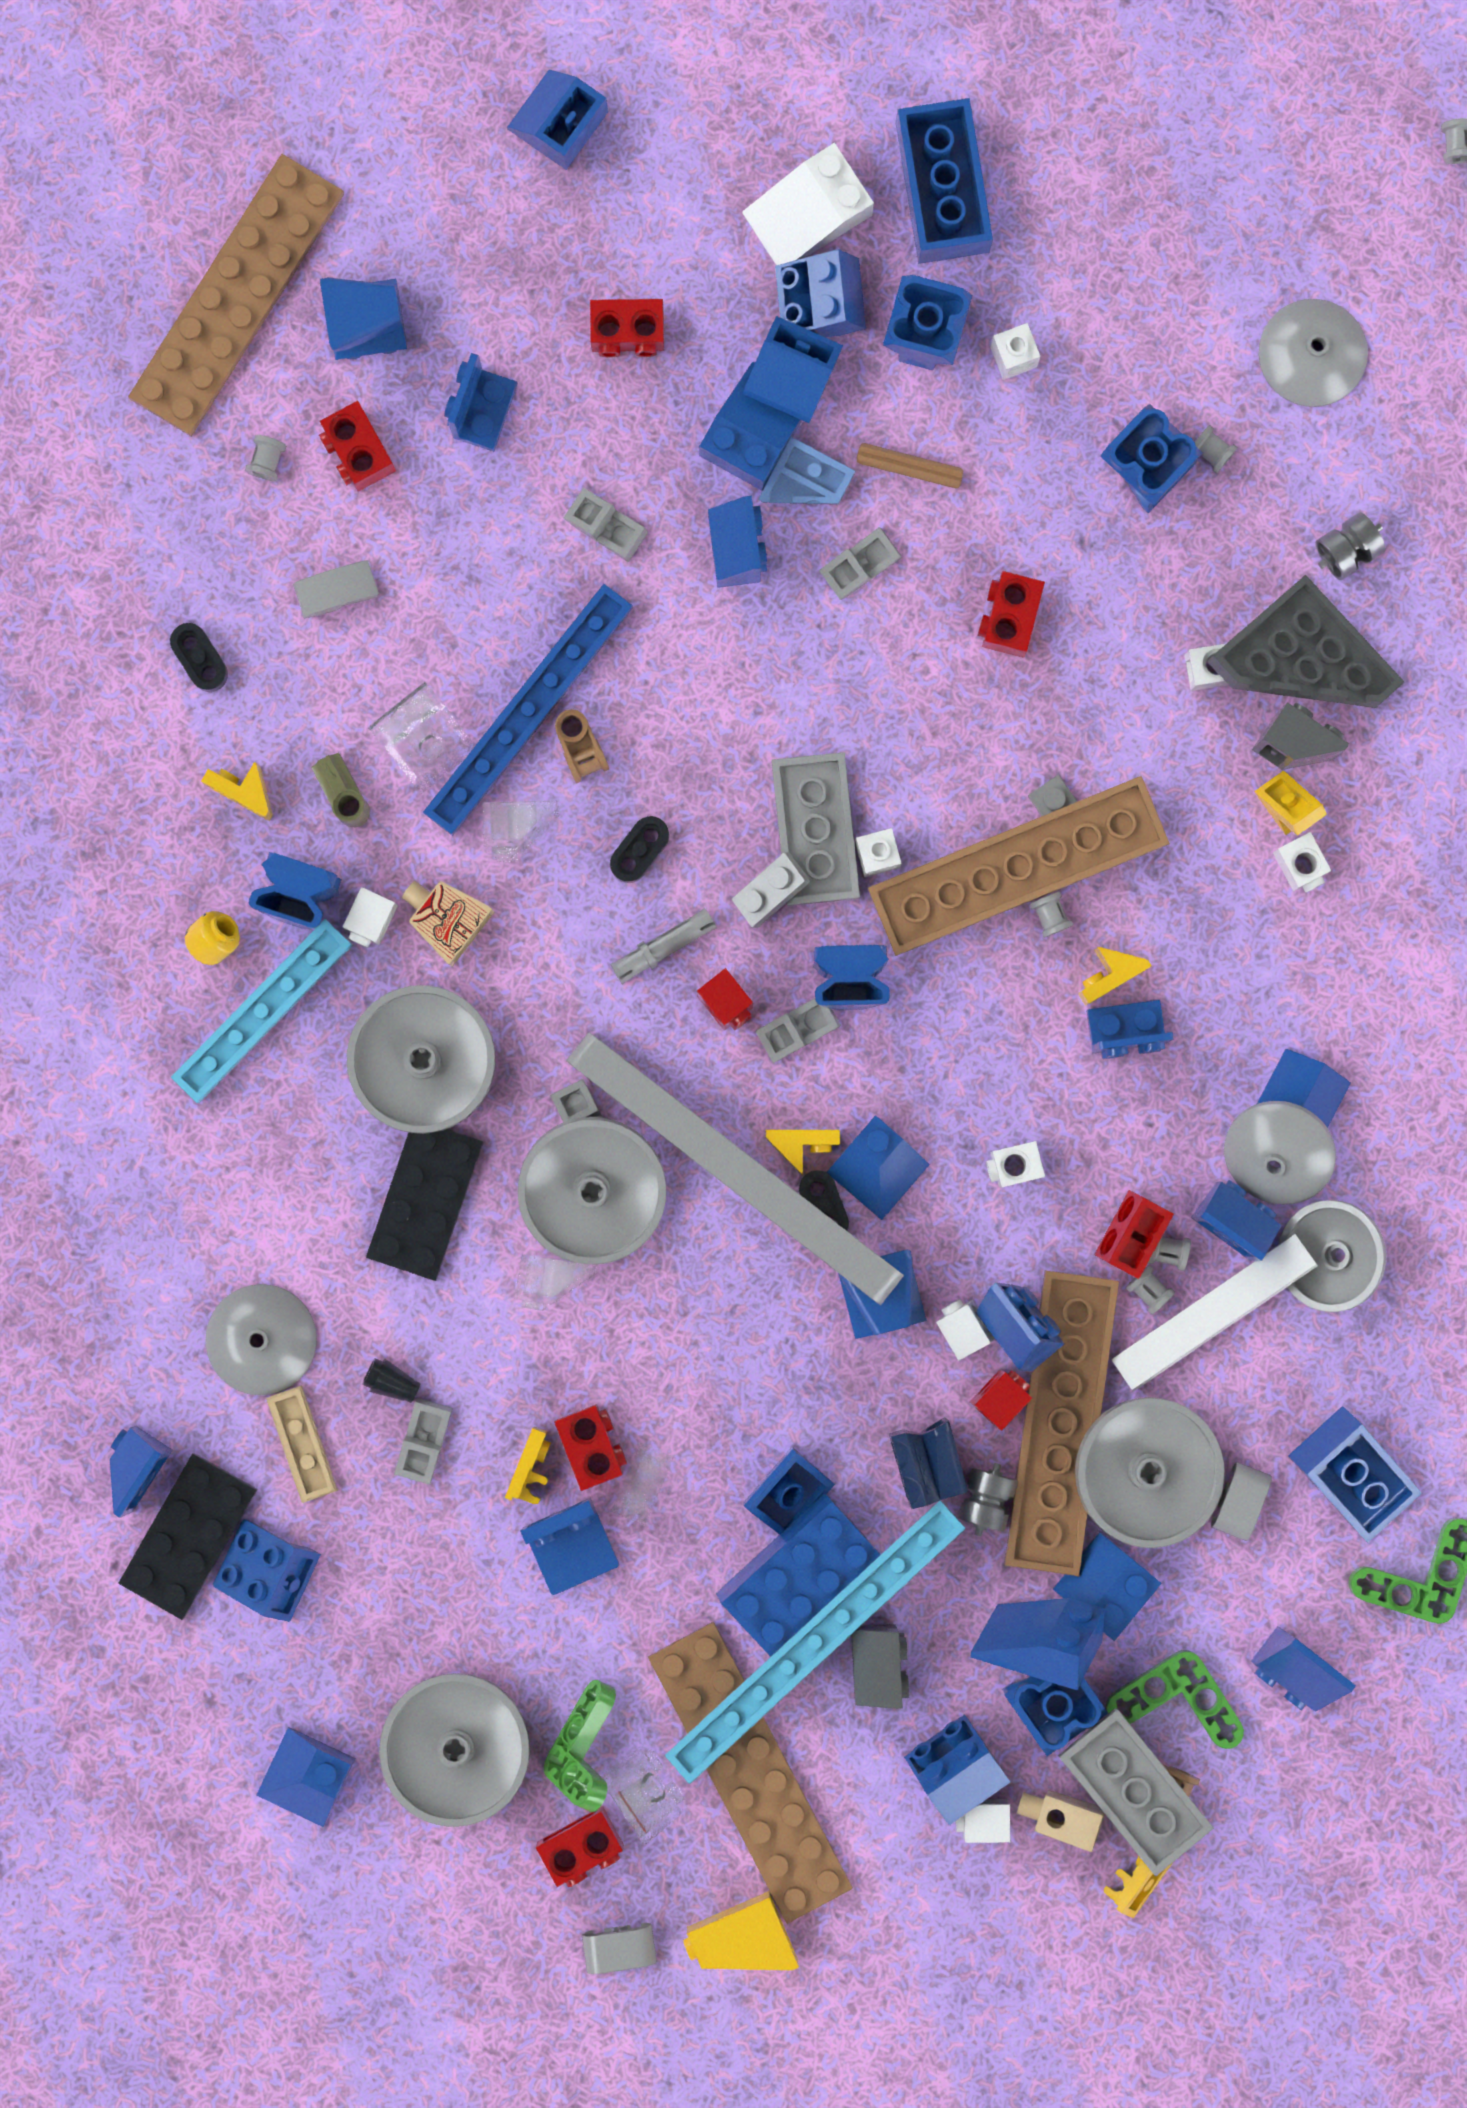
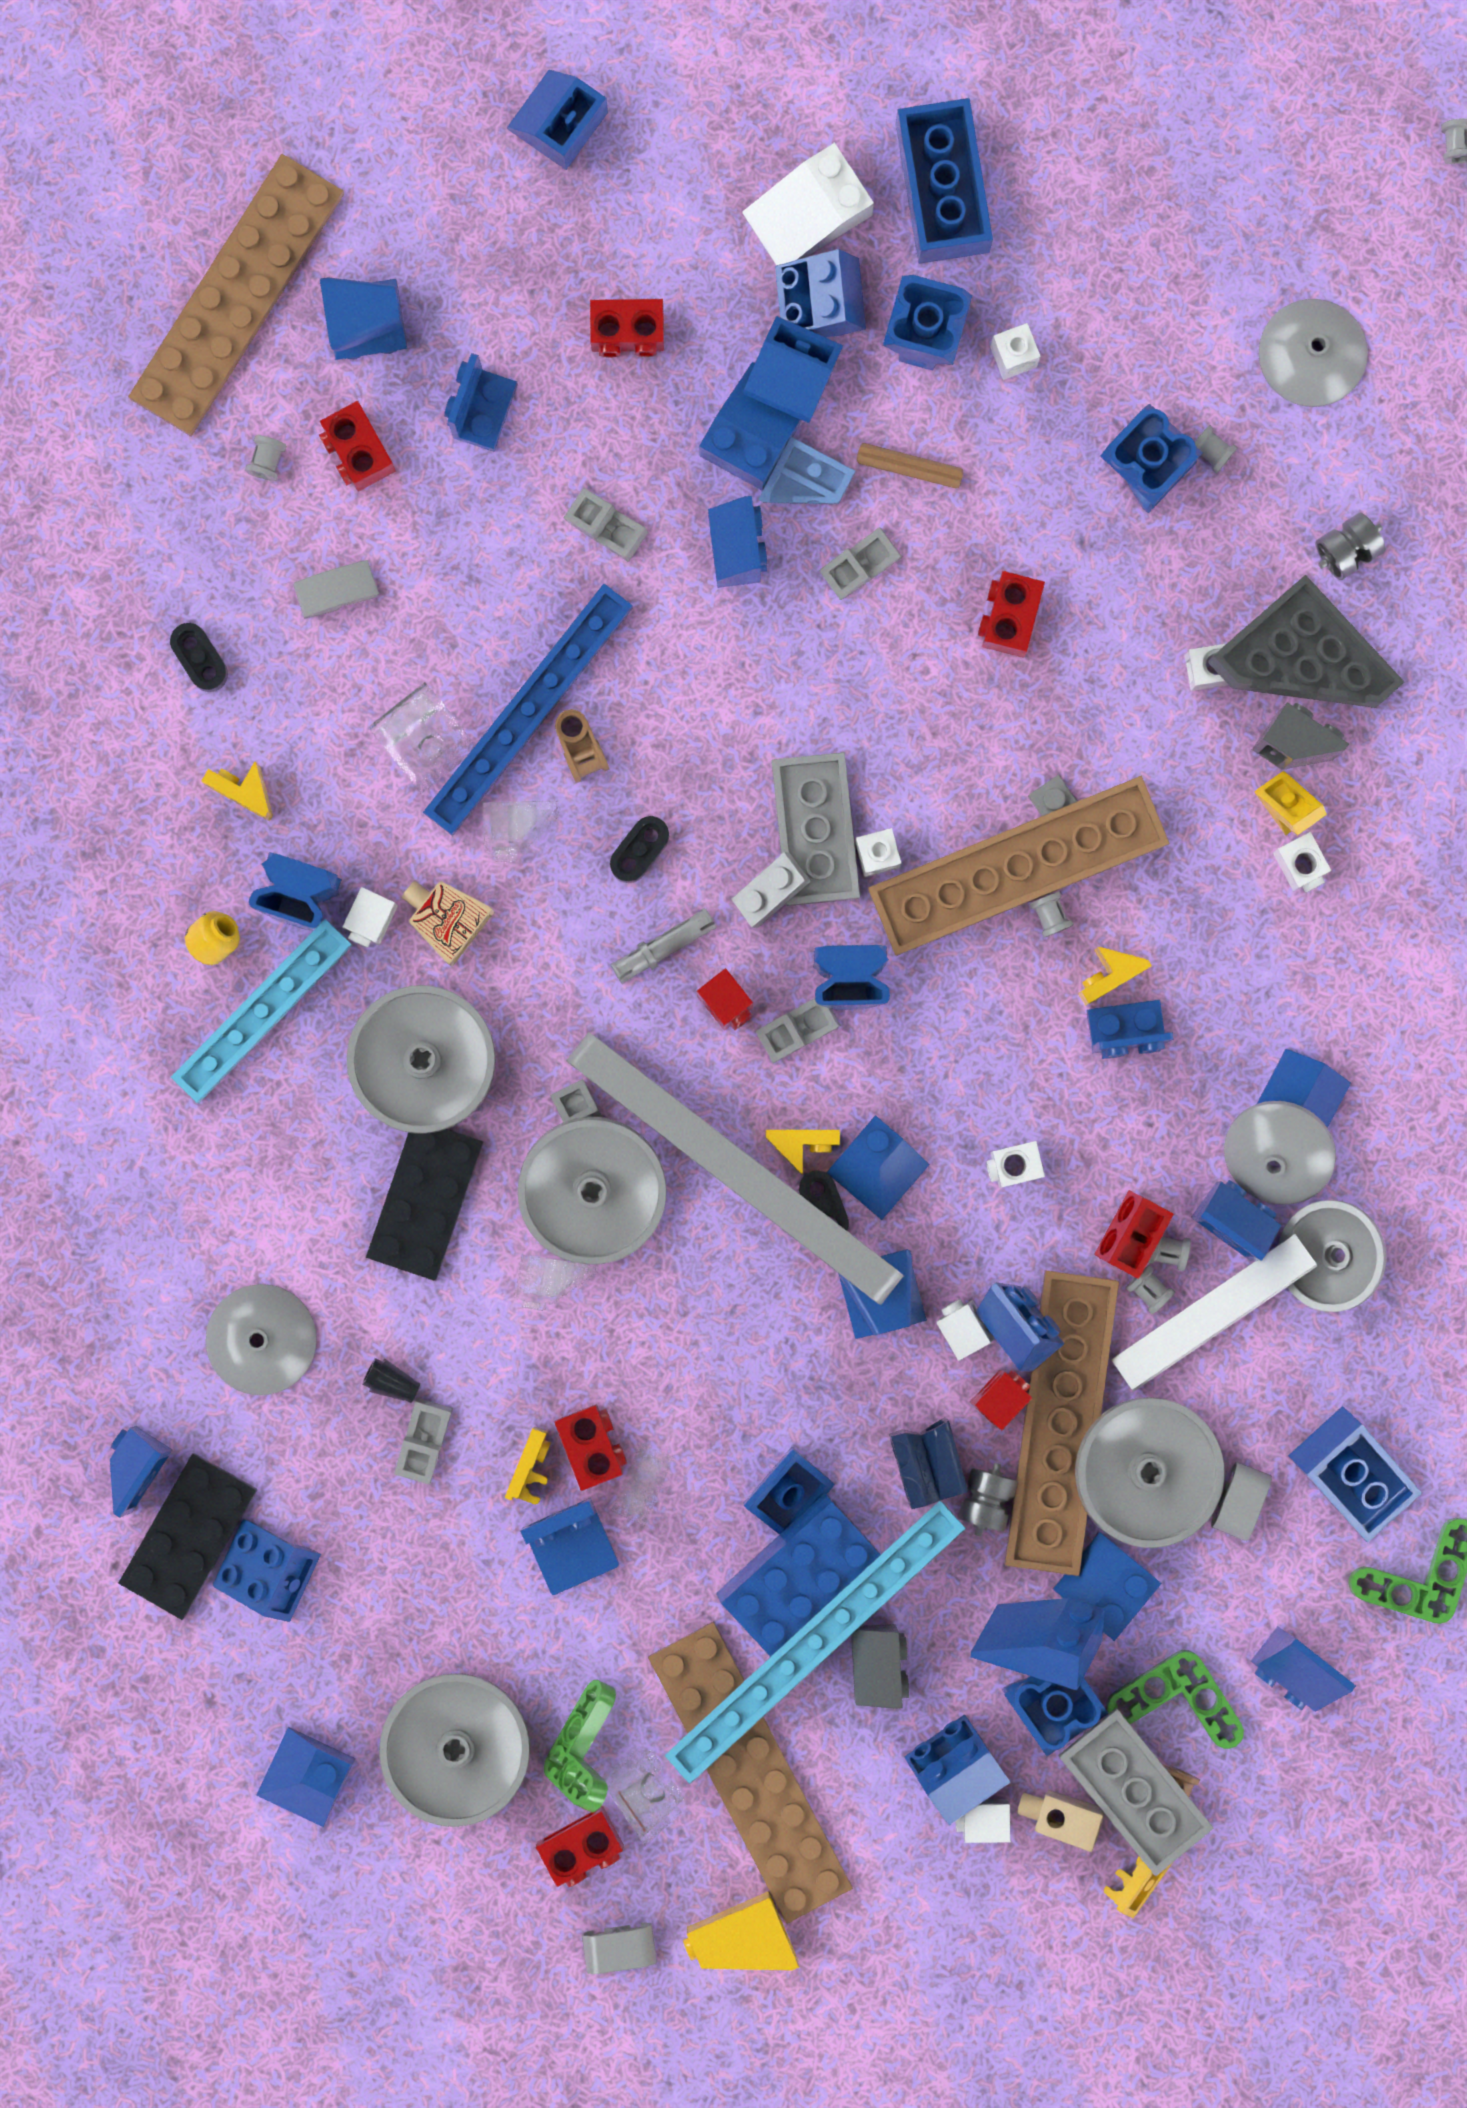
(302, 1444): tan tile -> none
(340, 789): olive piece -> none

